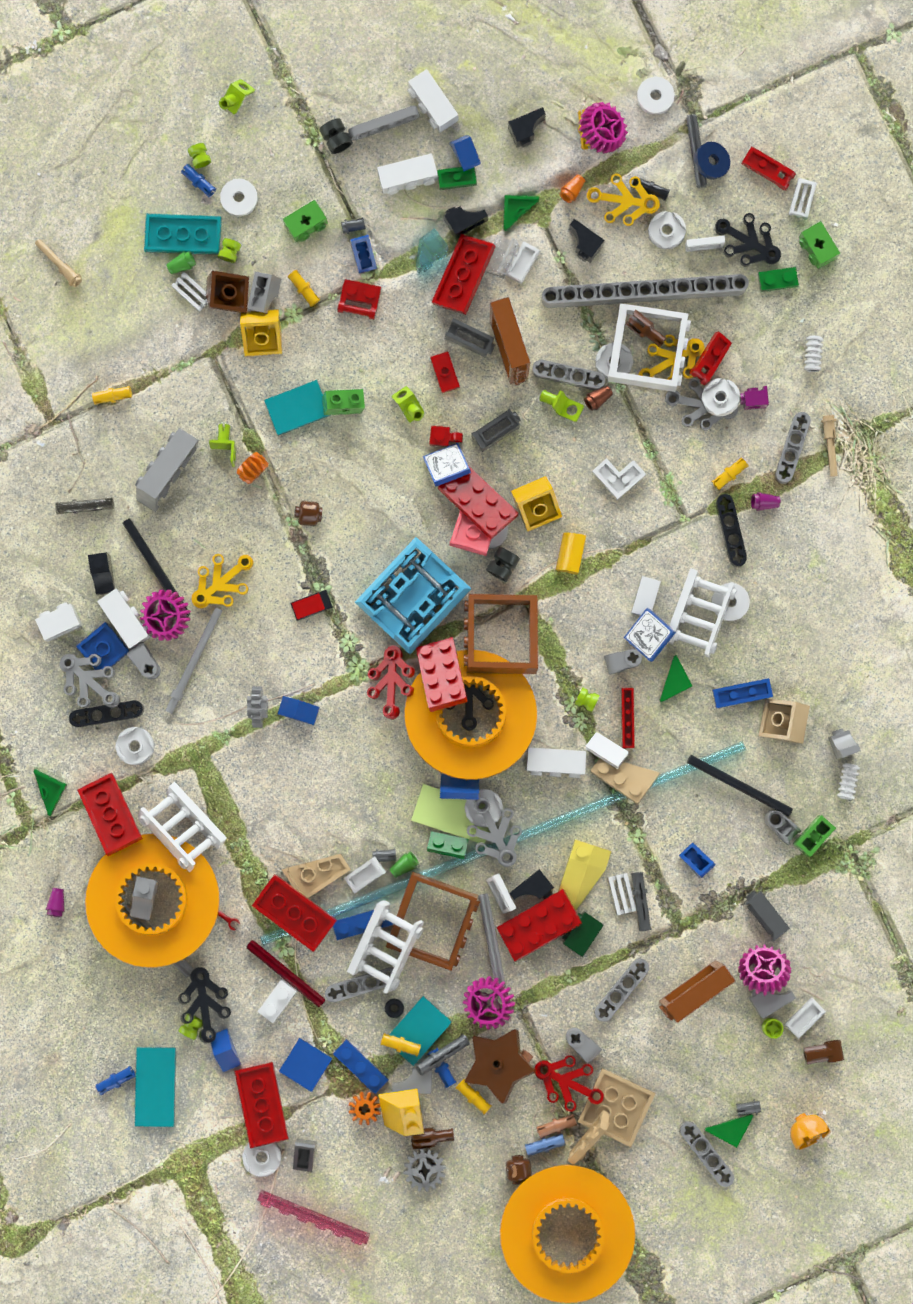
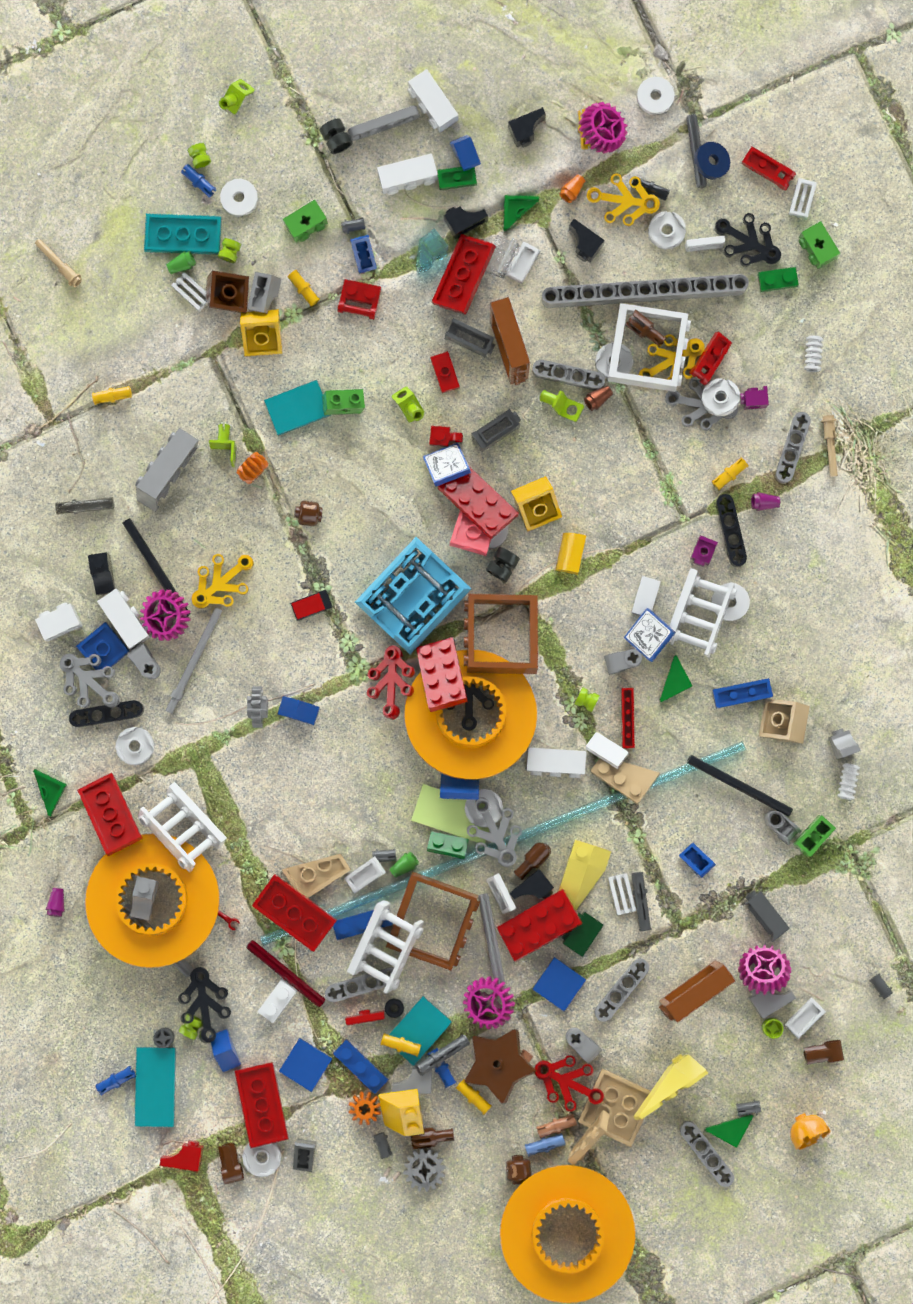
(159, 1037): none -> dark grey wheel
(187, 1159): none -> red arch
(231, 1168): none -> reddish brown piece
(321, 1221): clear pink plate -> none
(365, 1016): none -> red plate
(382, 1145): none -> dark grey pin
(533, 859): none -> reddish brown arm
(559, 984): none -> blue tile
(618, 482): white plate -> none
(679, 1075): none -> light yellow wedge
(709, 545): none -> magenta brick
(881, 986): none -> dark grey pin

